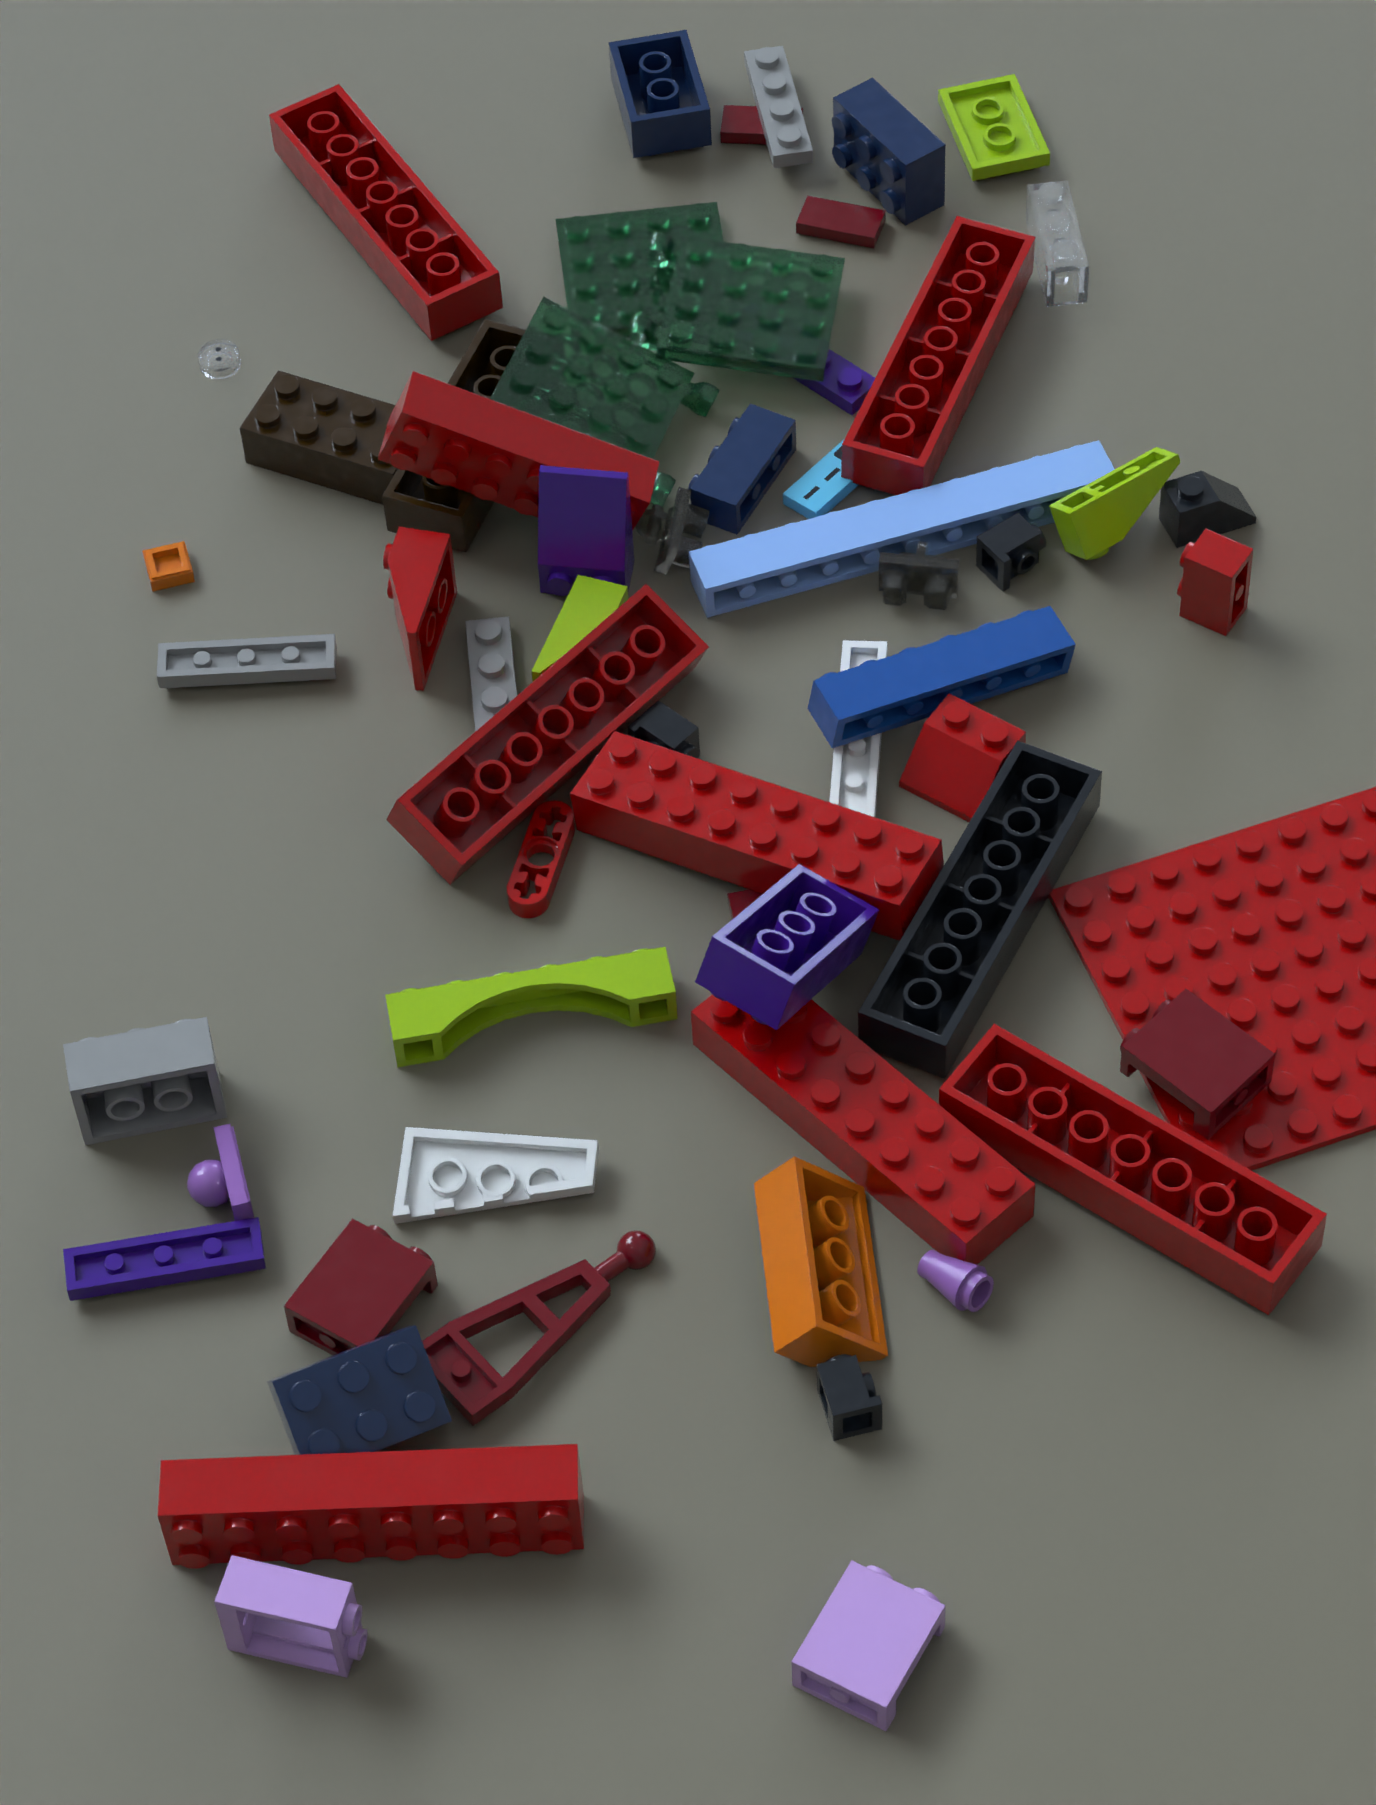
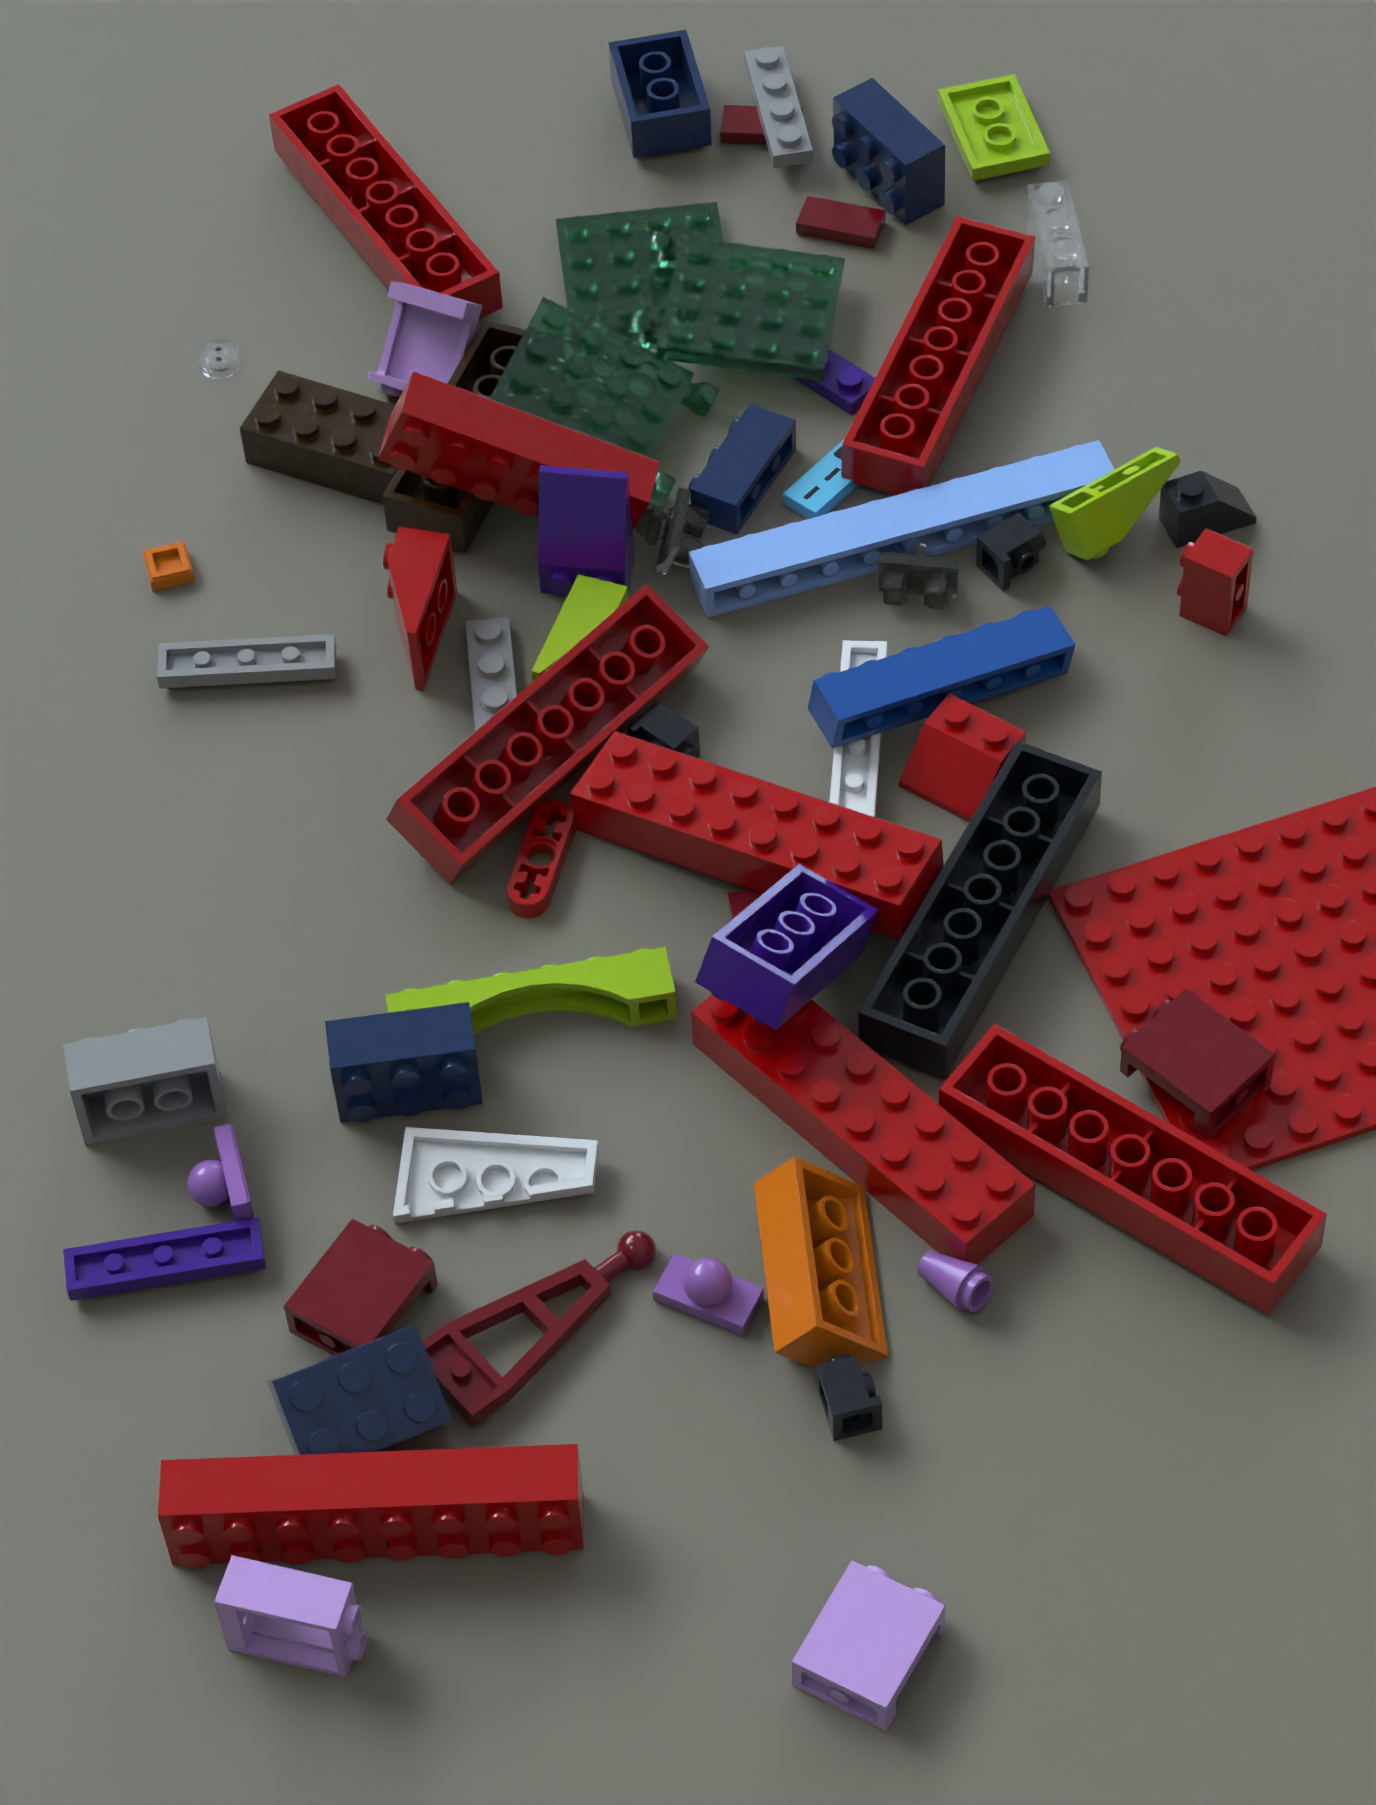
(403, 1062): none -> dark blue brick
(424, 336): none -> lavender panel
(708, 1292): none -> medium lavender tile

